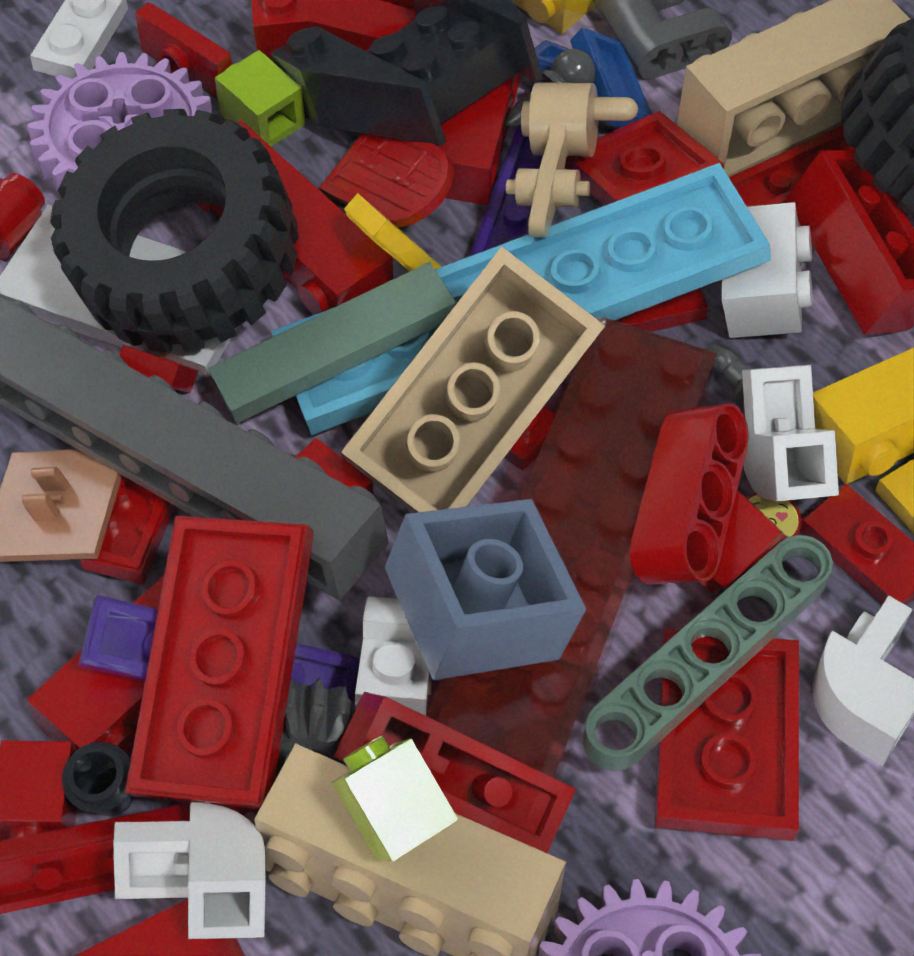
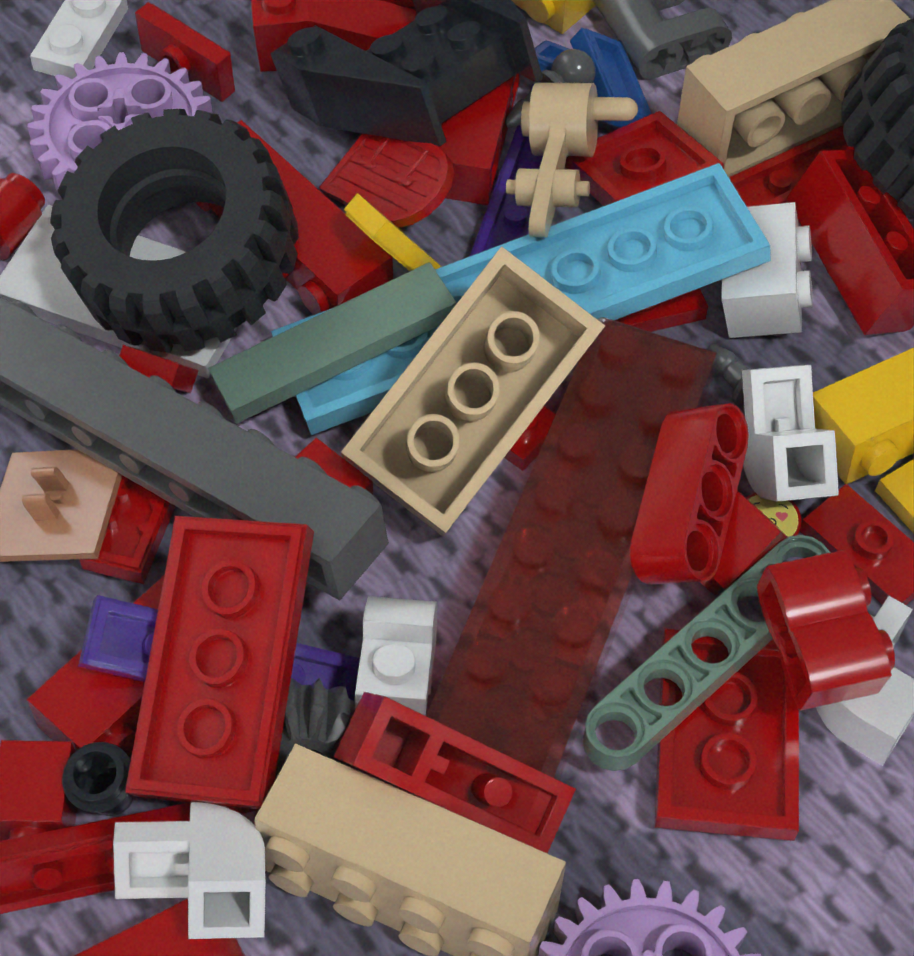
(261, 98): lime brick -> none
(392, 797): brick -> none
(483, 588): sand blue brick -> none
(824, 629): none -> red brick

